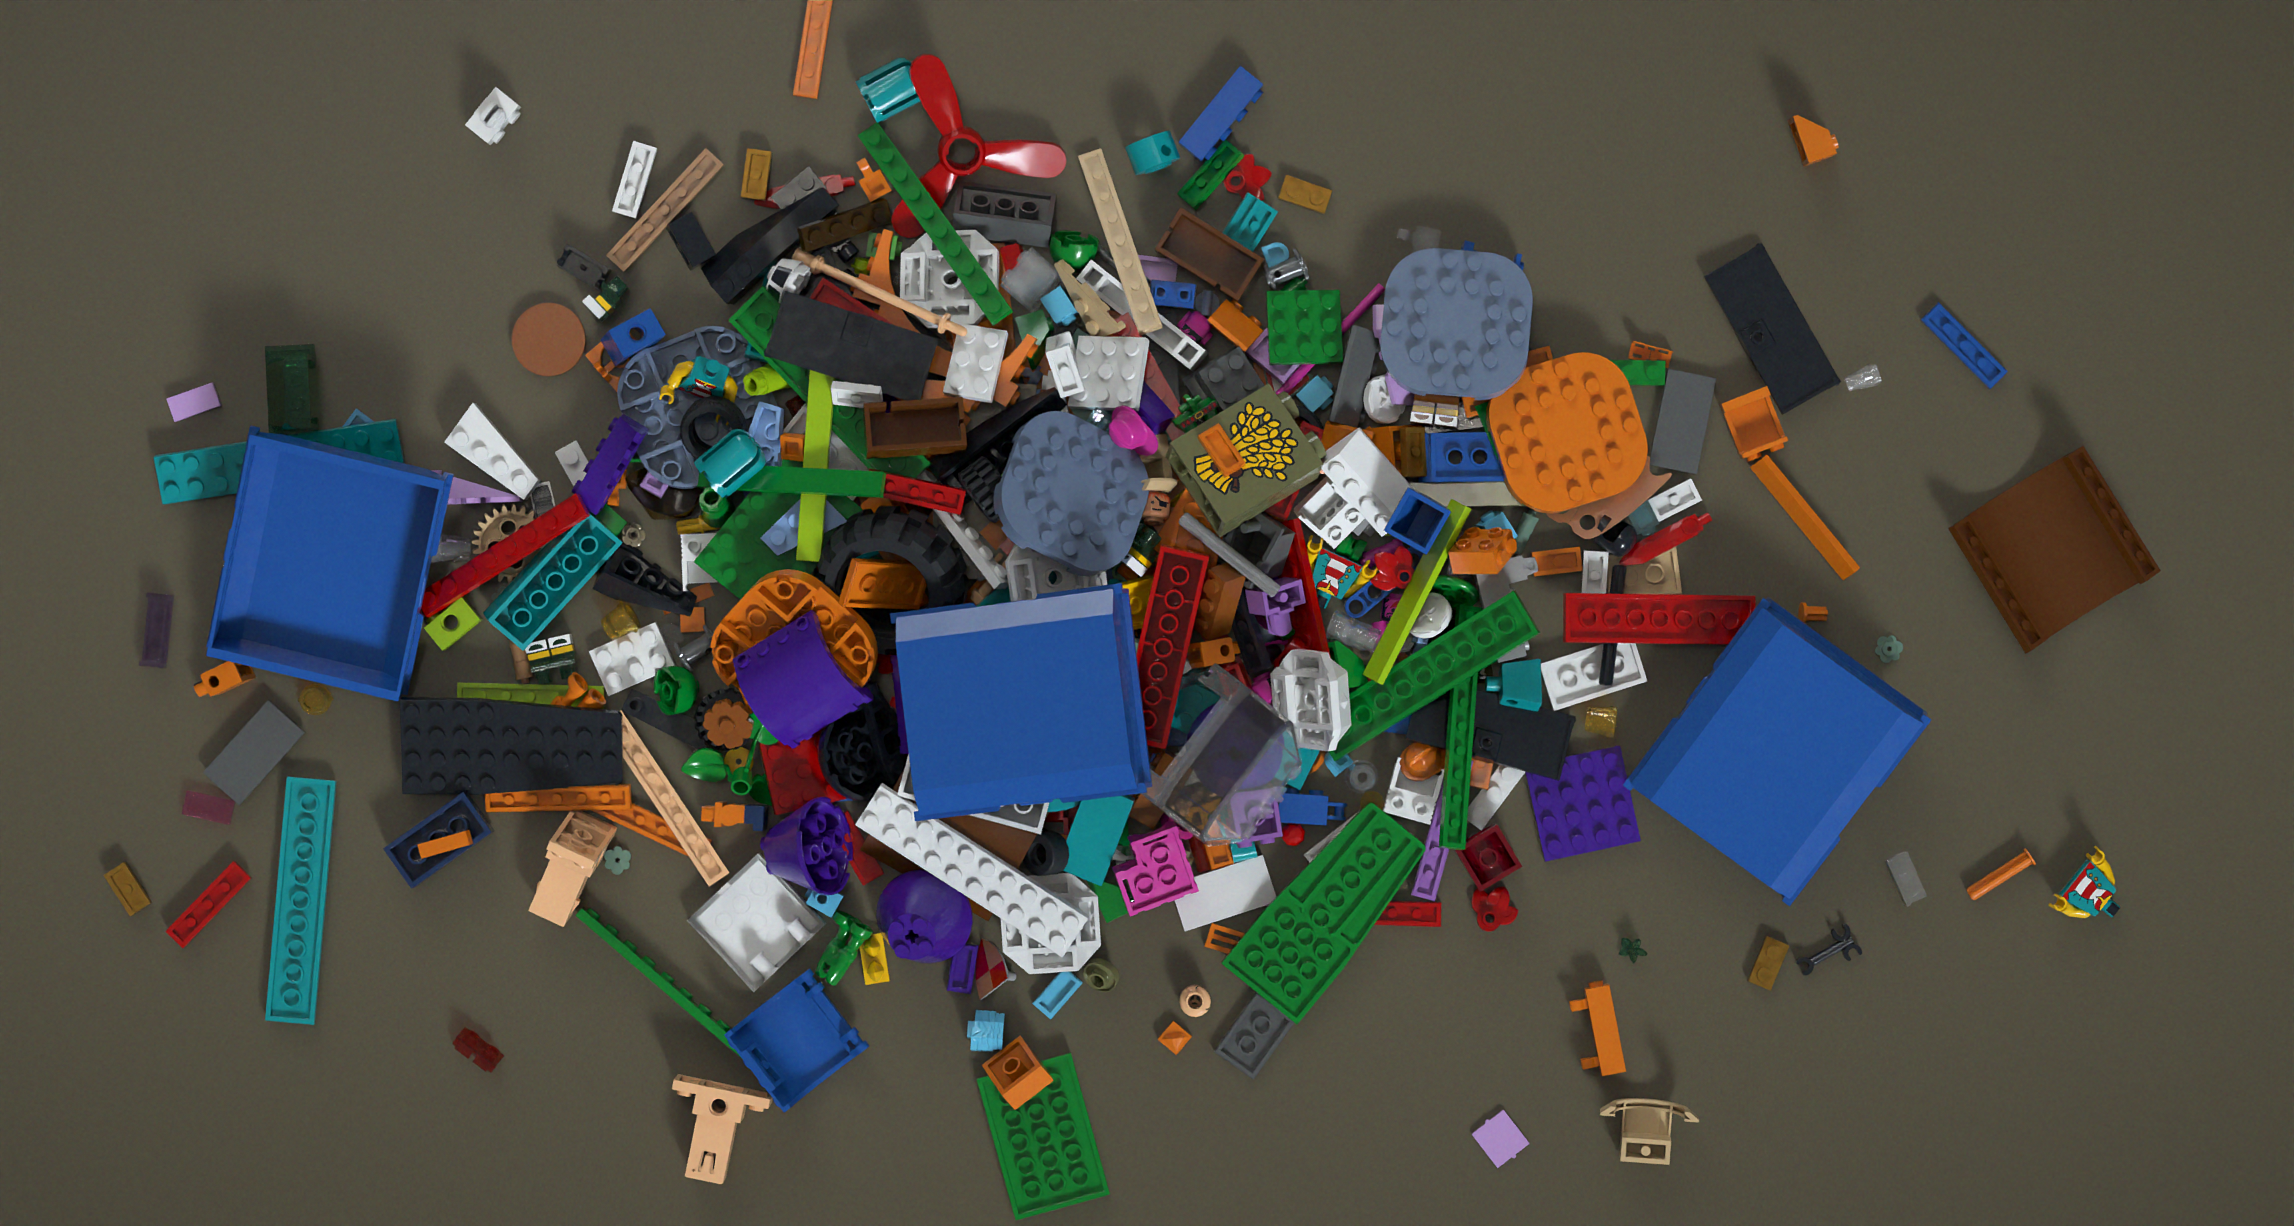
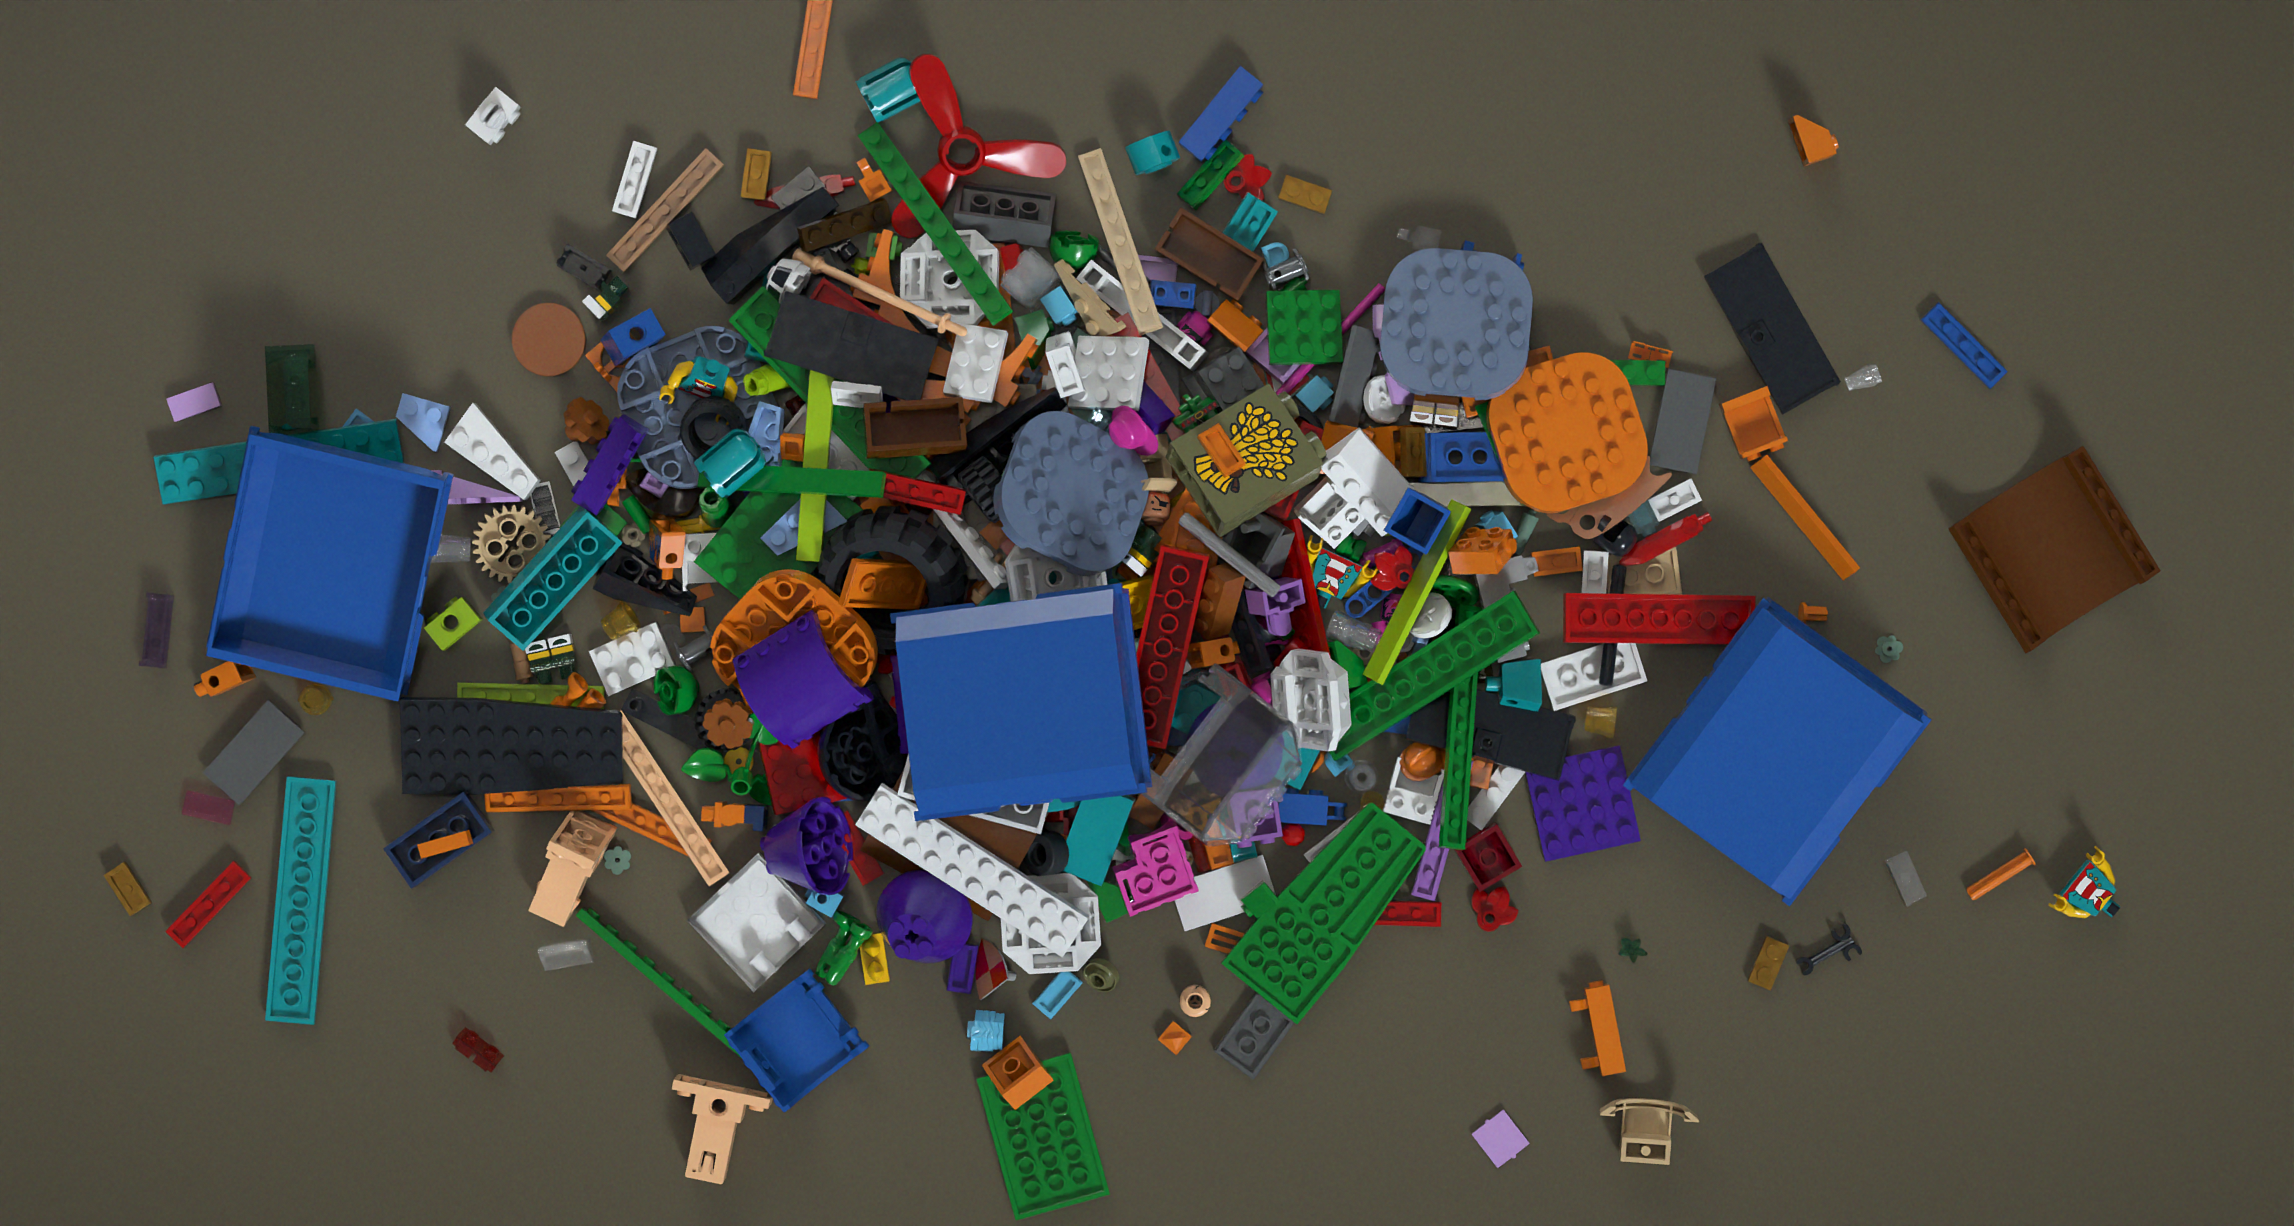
(424, 419): none -> light blue wing
(504, 554): red plate -> none
(566, 954): none -> clear tile
(585, 421): none -> dark orange plant
(637, 513): none -> green hinge
(666, 546): none -> orange torso
(1259, 900): none -> green slope

